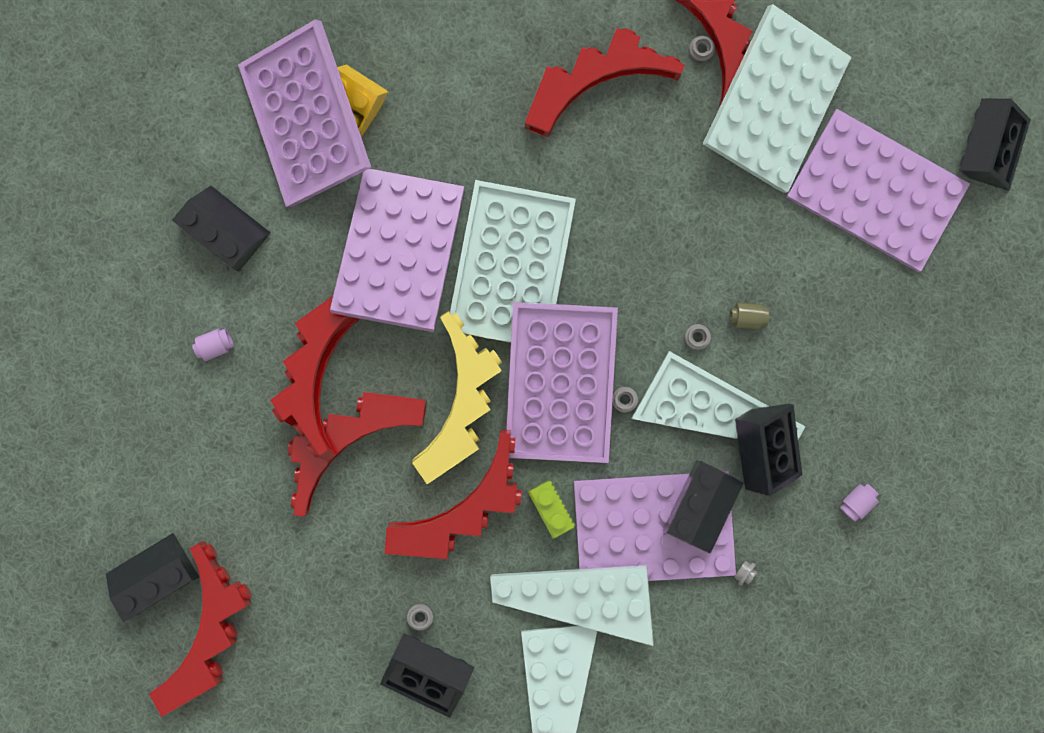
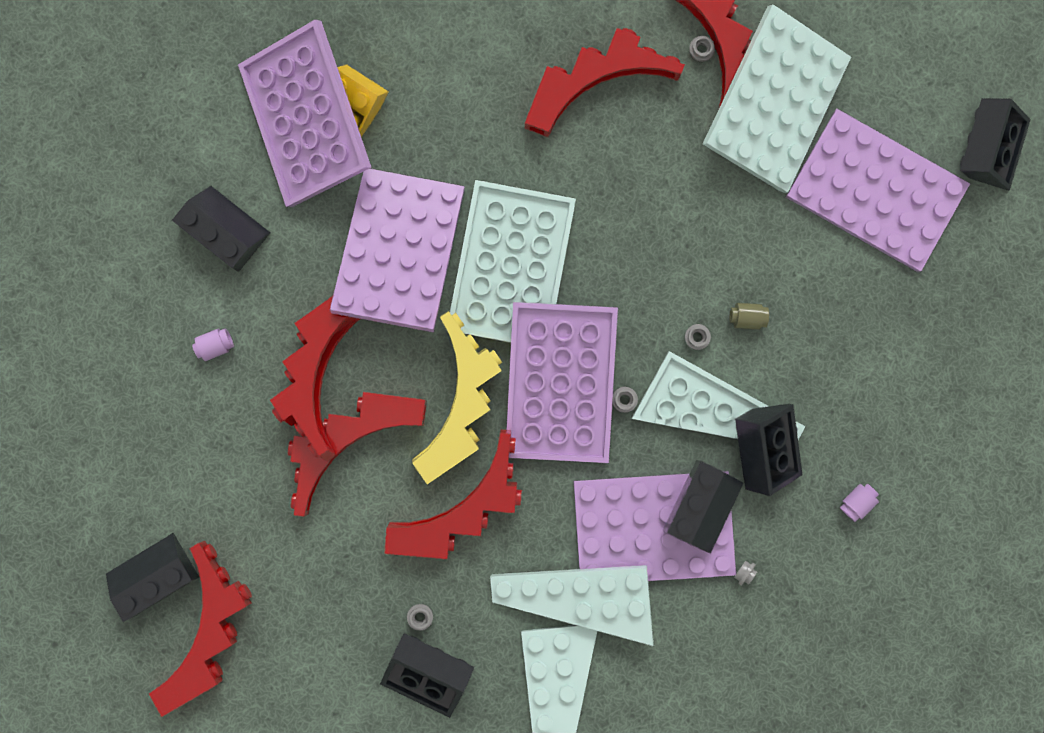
(551, 508): lime brick -> none

